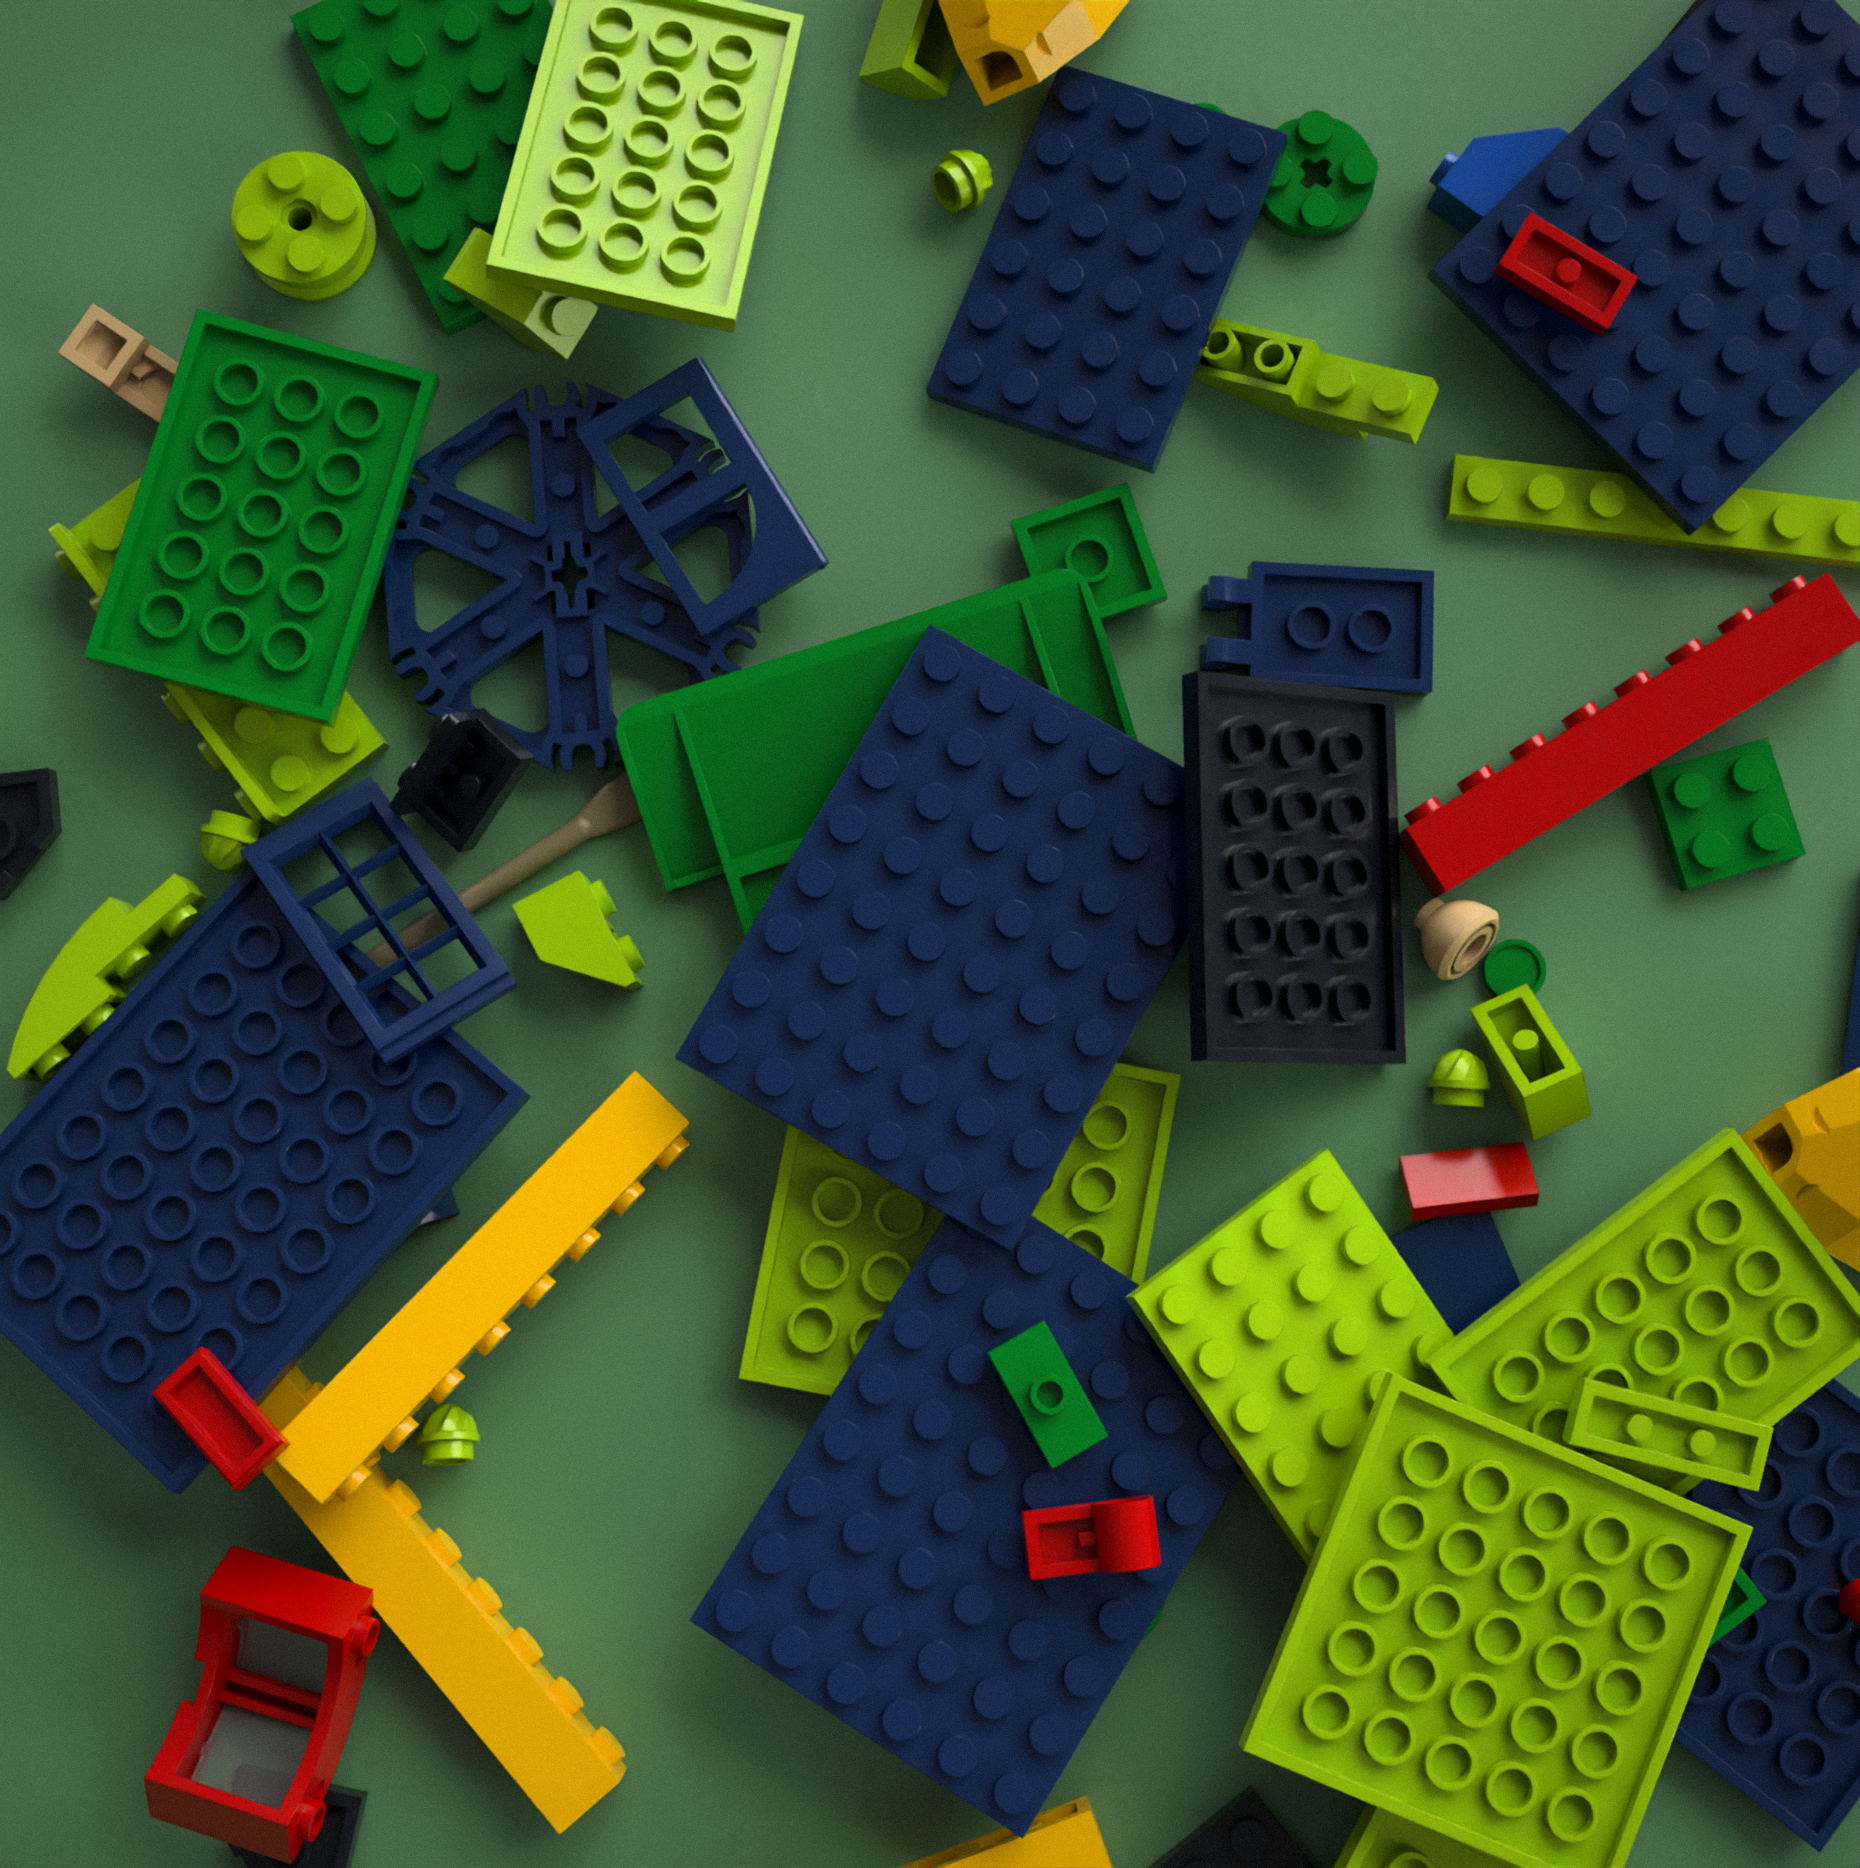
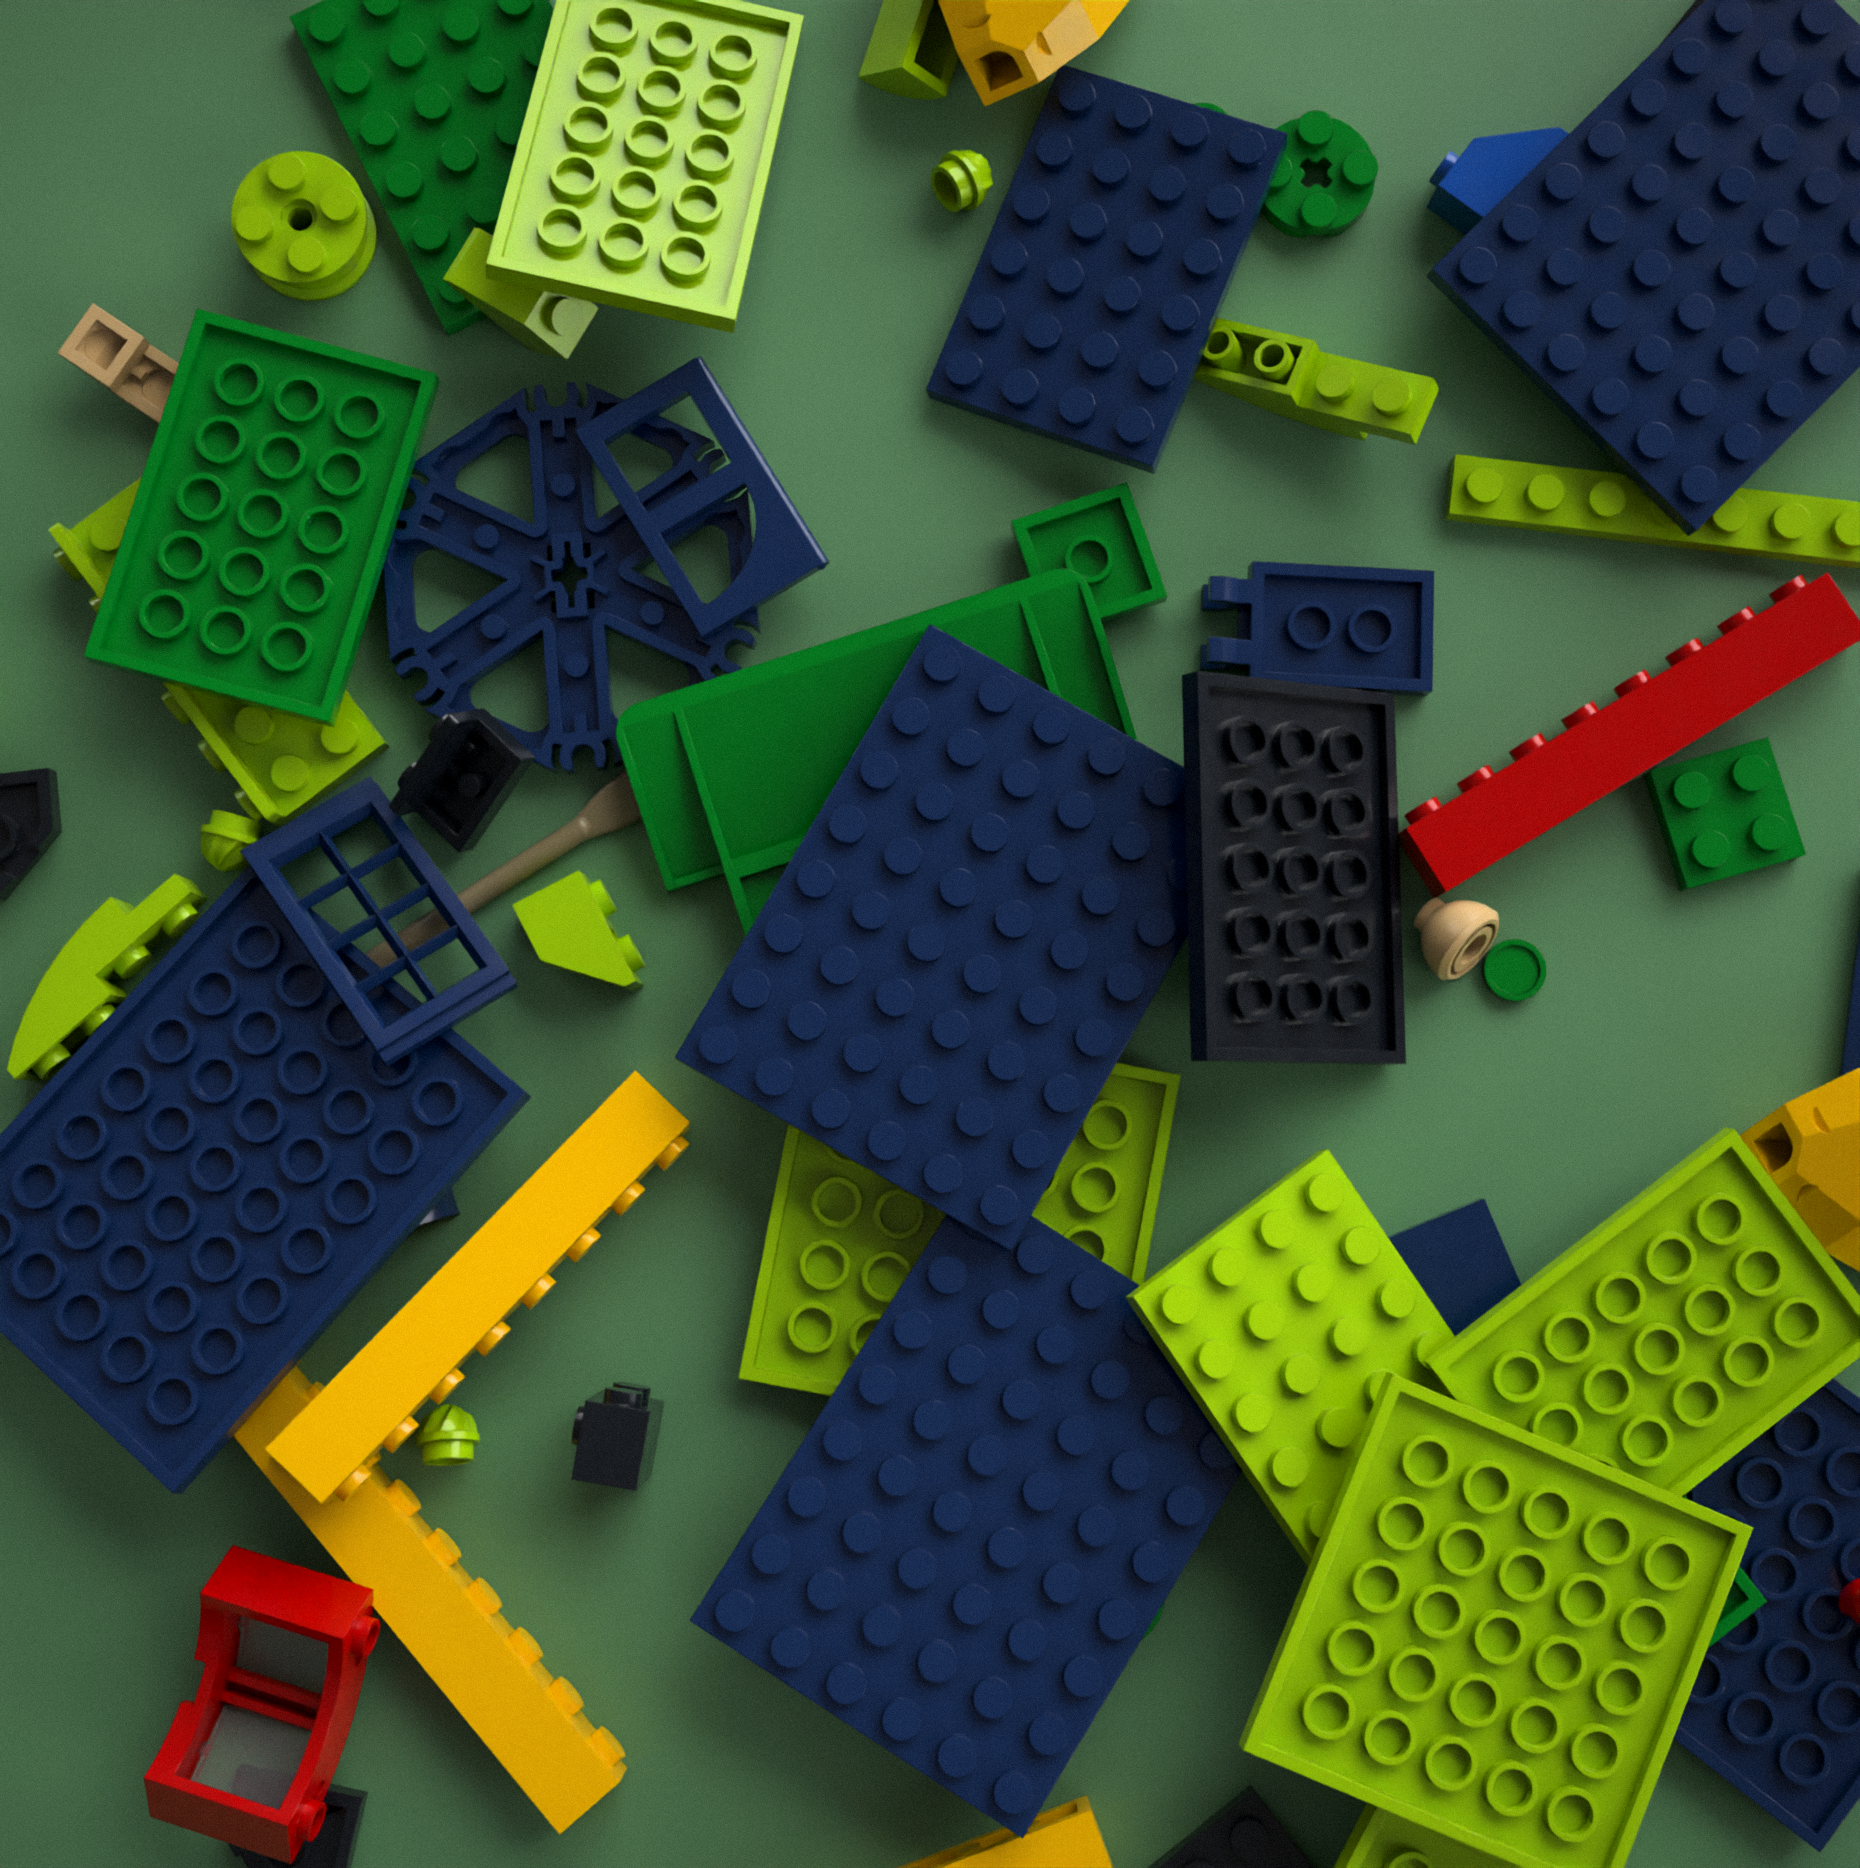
(221, 1418): red tile -> none
(617, 1436): none -> black brick
(1047, 1394): green plate -> none
(1091, 1538): red plate -> none
(1459, 1080): lime plate -> none
(1468, 1181): red tile -> none
(1532, 1062): lime slope -> none
(1565, 274): red plate -> none
(1667, 1433): lime plate -> none

